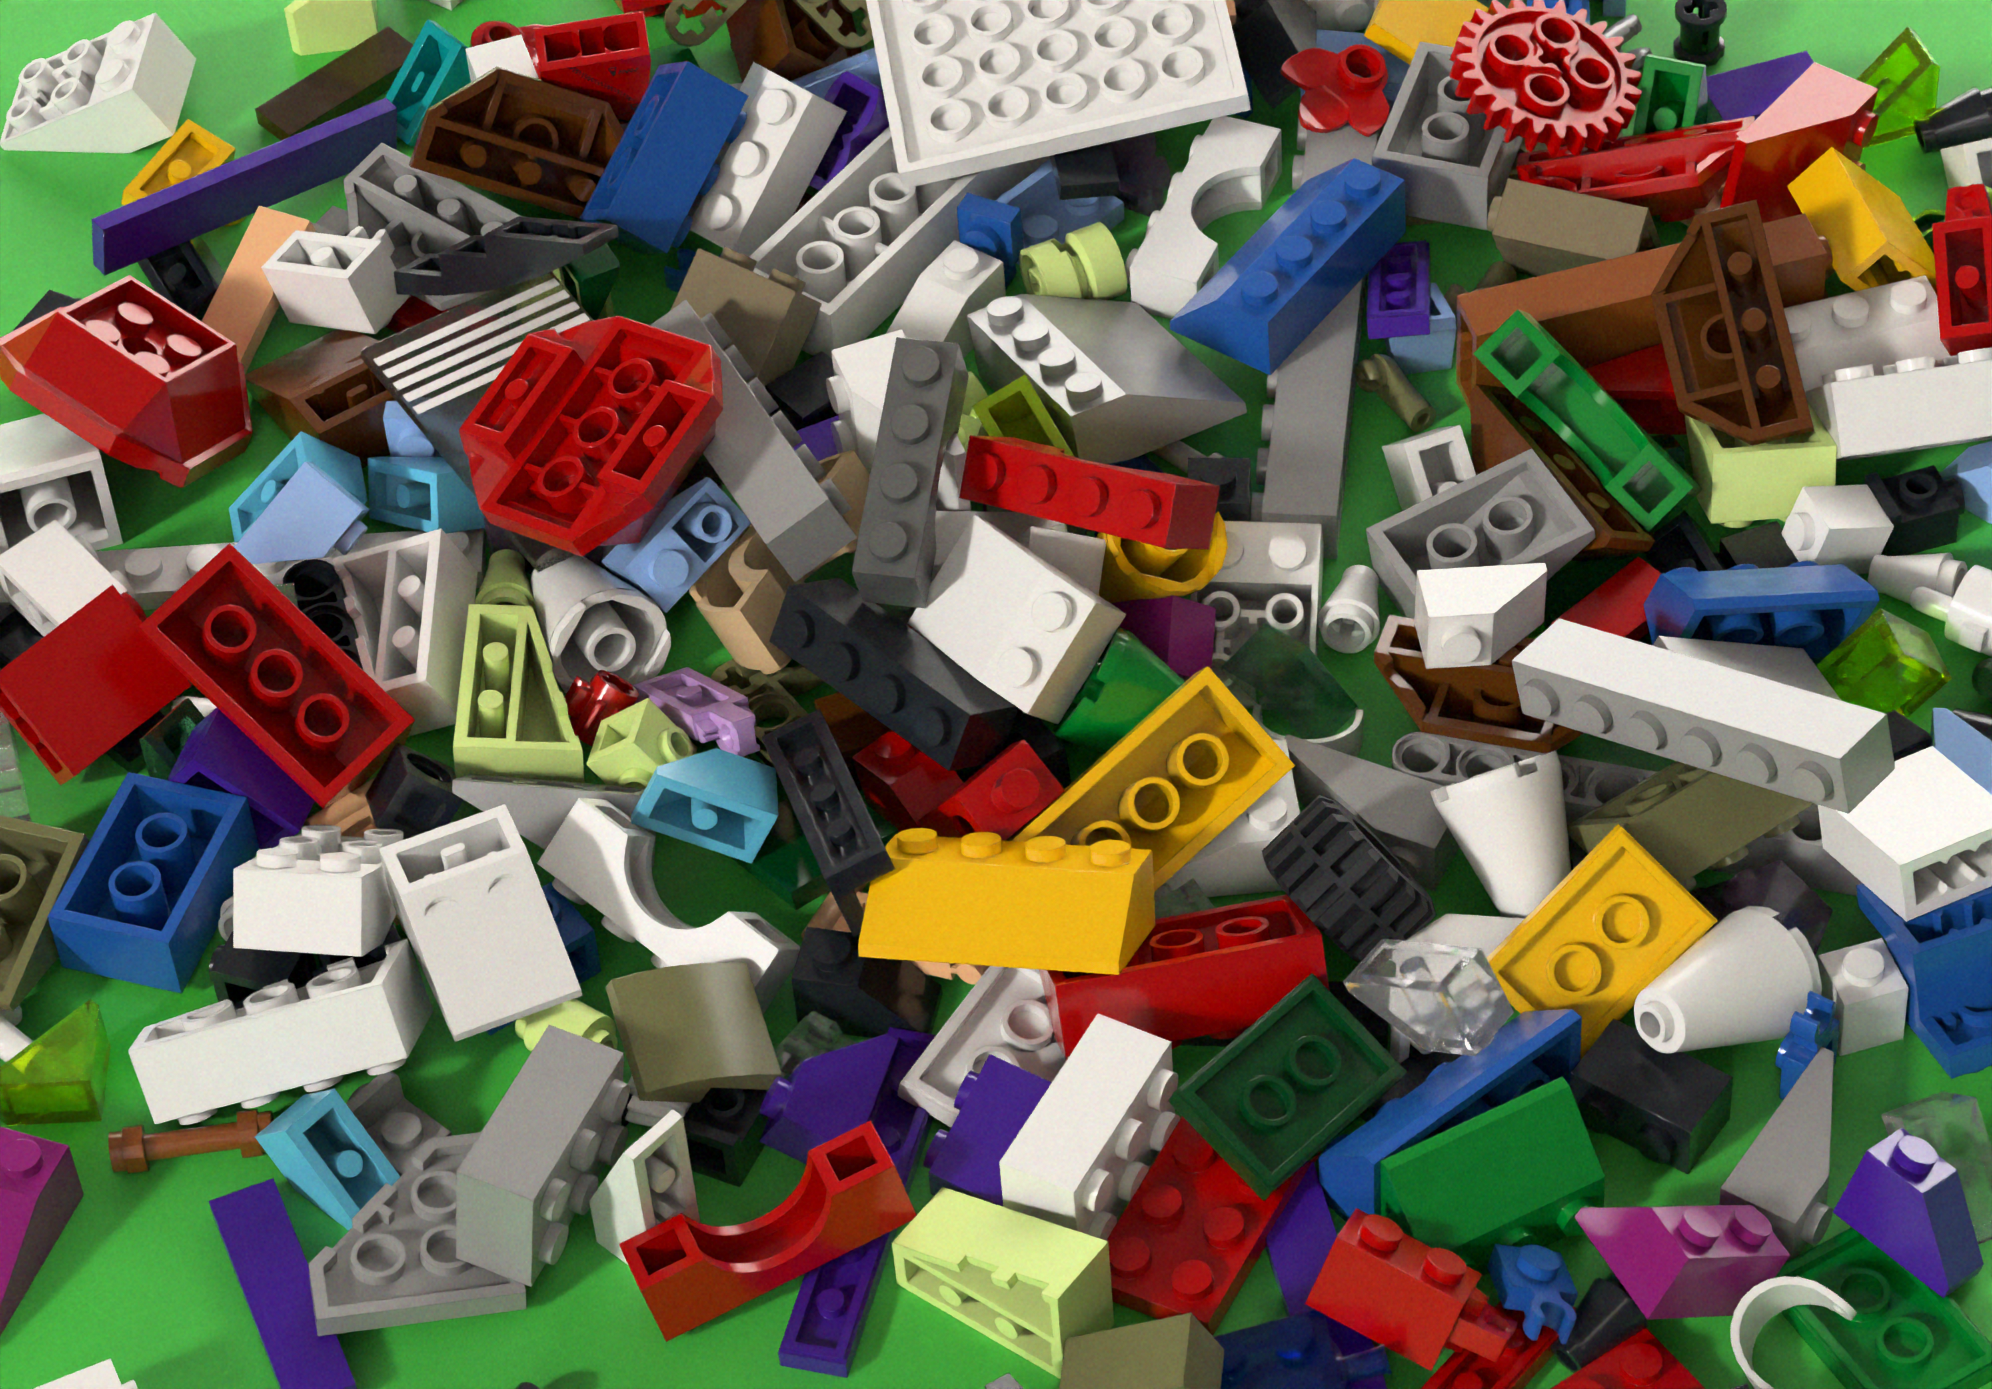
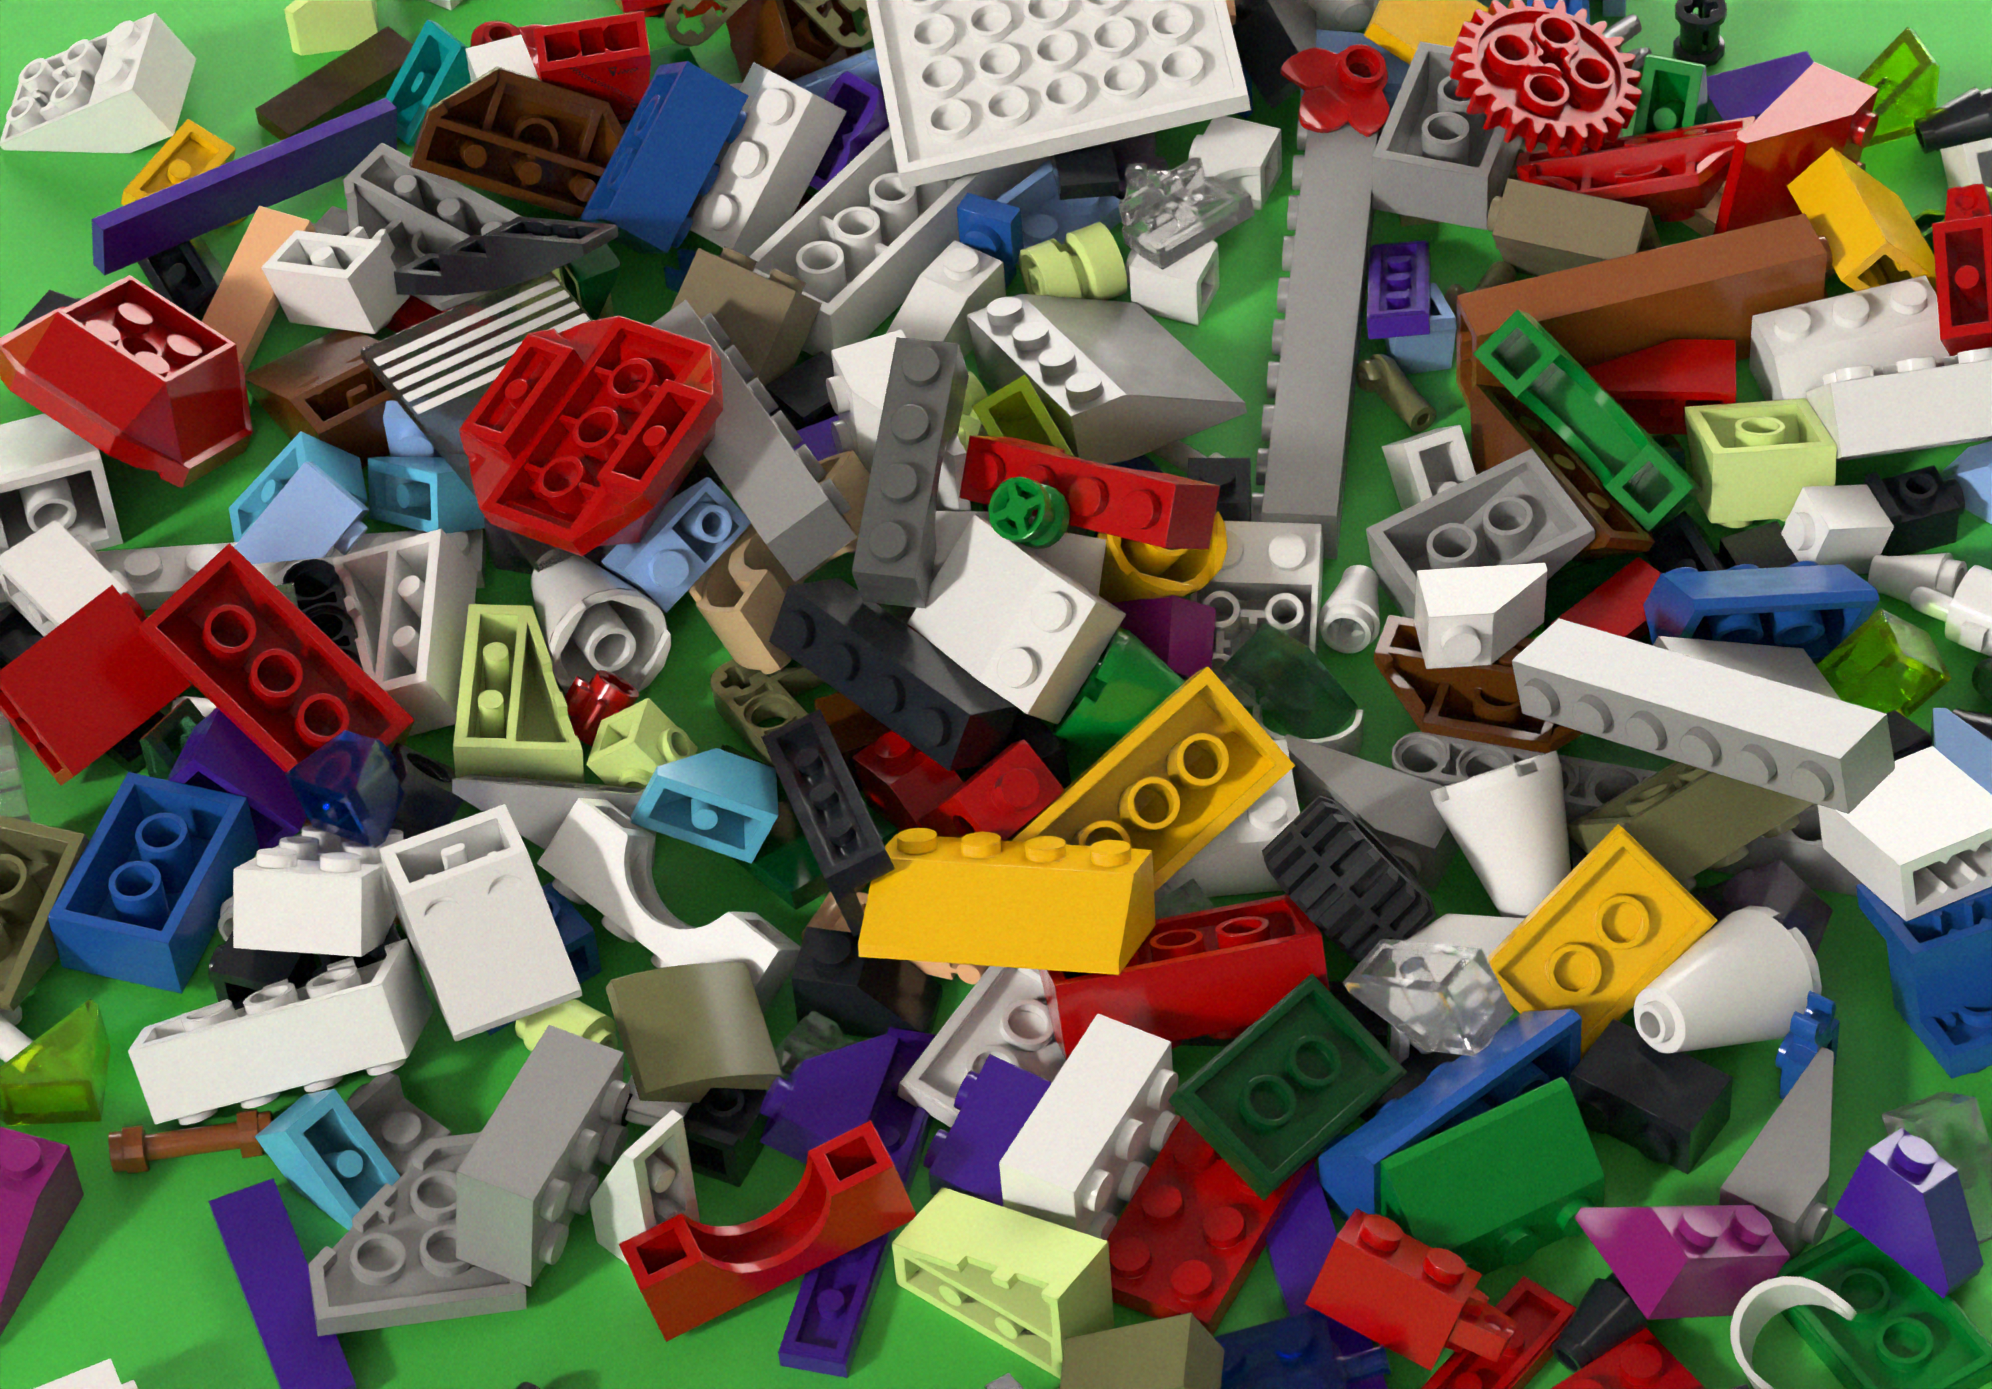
(349, 788): none -> clear blue slope
(506, 581): yellowish green cone -> none
(703, 709): lavender hinge -> none
(1013, 506): none -> green wheel
(1178, 210): none -> clear slope
(1297, 266): blue slope -> none
(1536, 1283): blue plate -> none
(1730, 330): reddish brown wedge -> none
(1867, 995): white brick -> none

